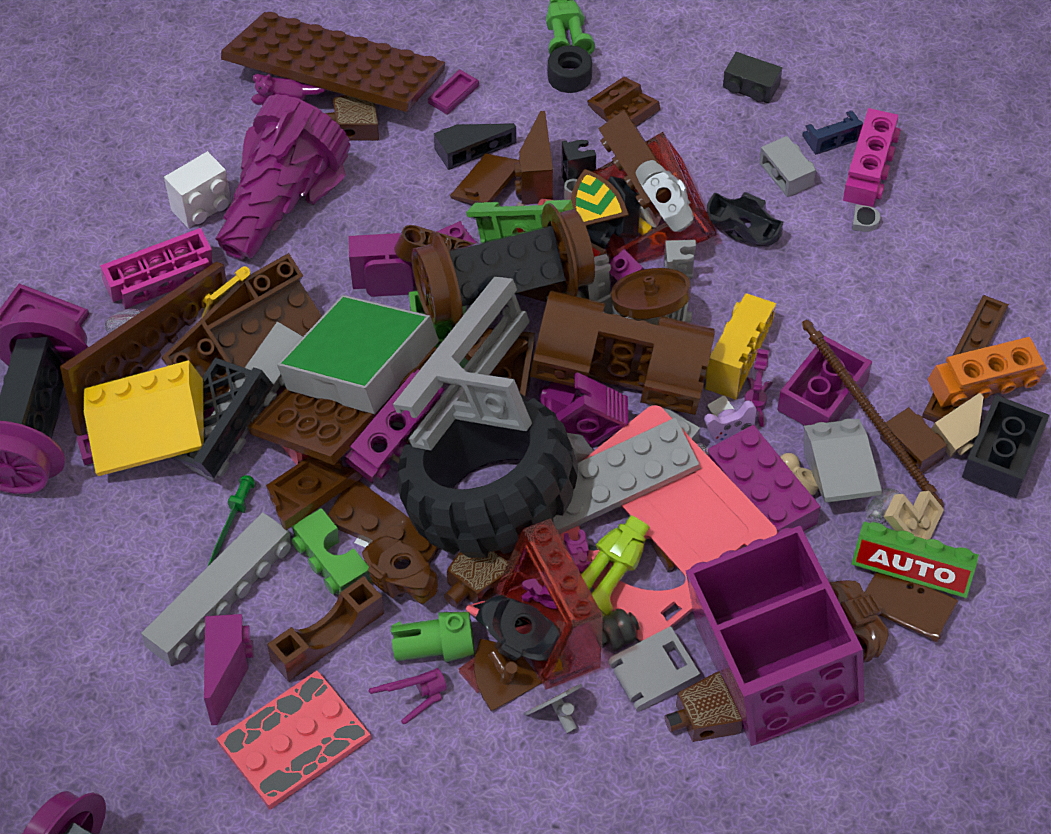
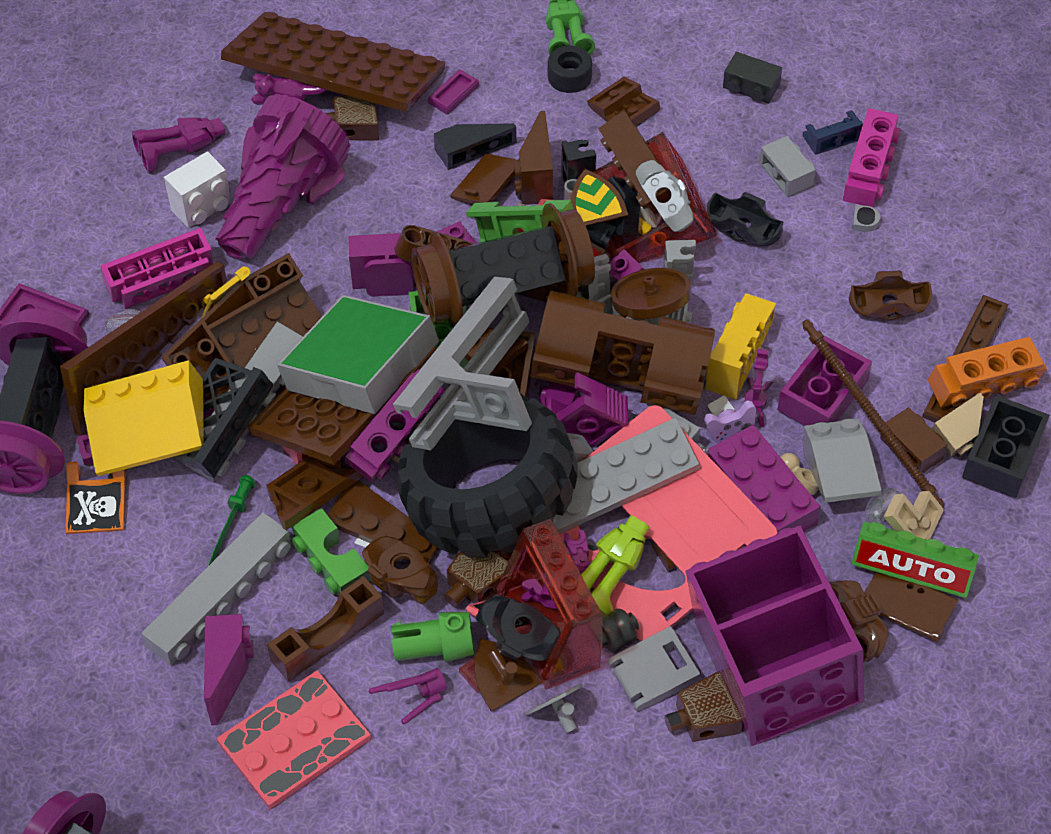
(94, 503): none -> flag
(189, 135): none -> magenta piece
(910, 296): none -> reddish brown piece

